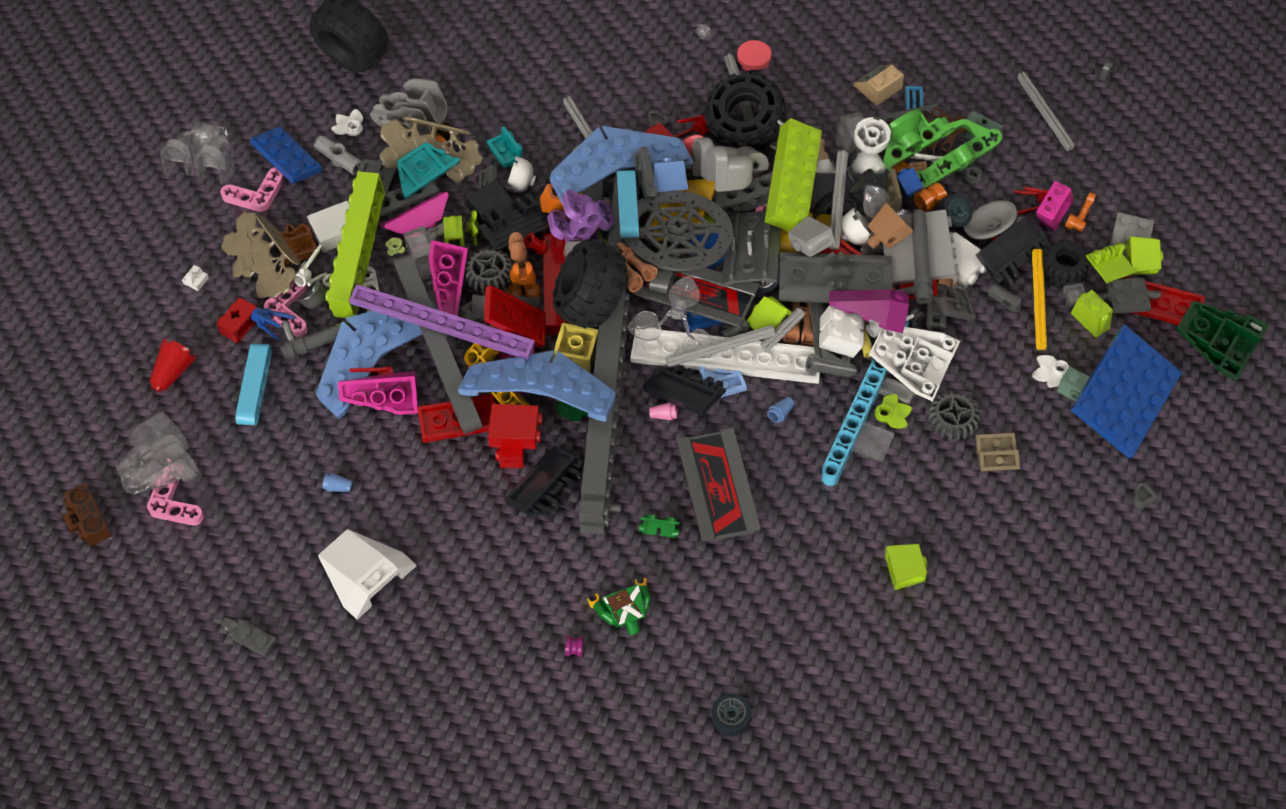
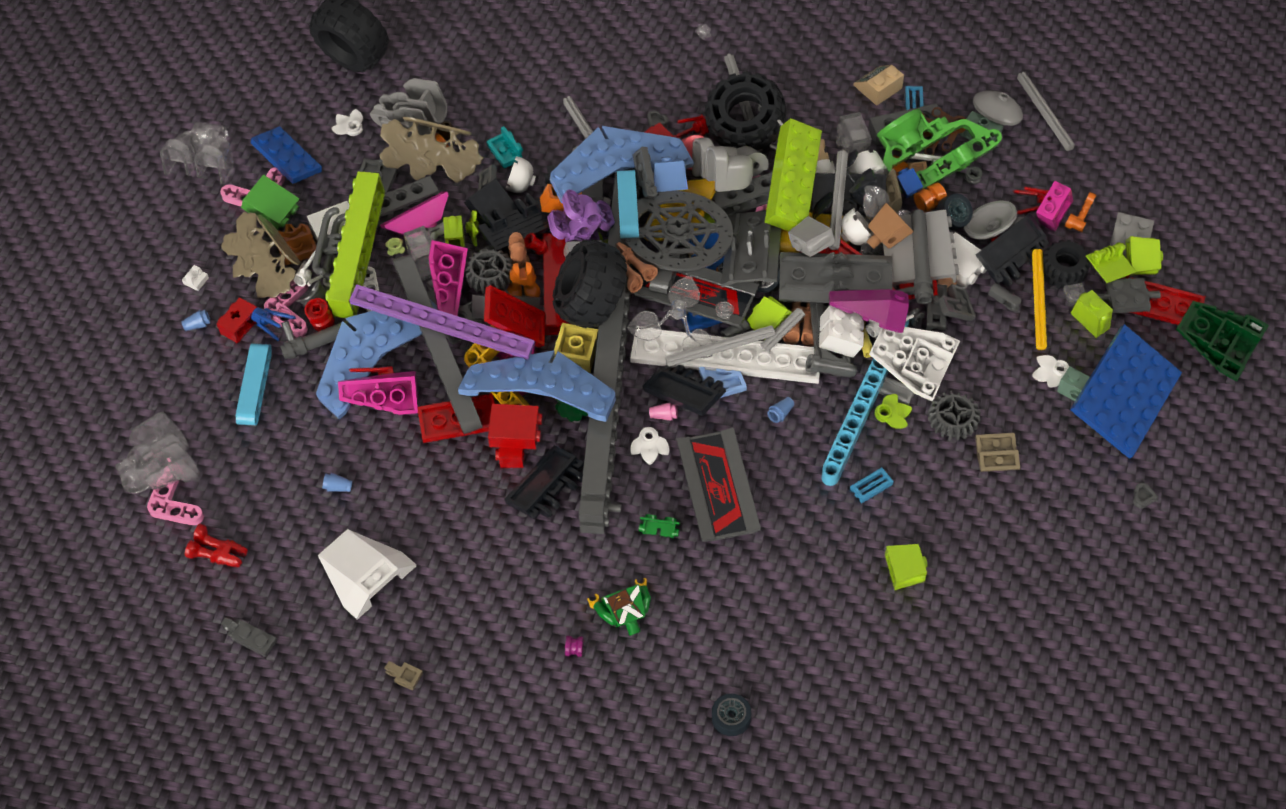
(90, 519): reddish brown piece -> none
(170, 364): red cone -> none
(197, 320): none -> medium blue cone
(222, 552): none -> red piece
(271, 202): none -> bright green brick
(319, 314): none -> red wheel
(327, 243): none -> dark grey piece
(338, 154): light grey piece -> none
(406, 676): none -> dark tan plate
(423, 167): teal wing -> none
(649, 447): none -> white plate
(724, 310): none -> clear plate
(754, 55): coral tile -> none
(859, 493): none -> dark azure tile
(872, 135): white cylinder -> none
(873, 442): clear piece -> none
(998, 107): none -> light grey dish
(1107, 70): dark grey tile -> none

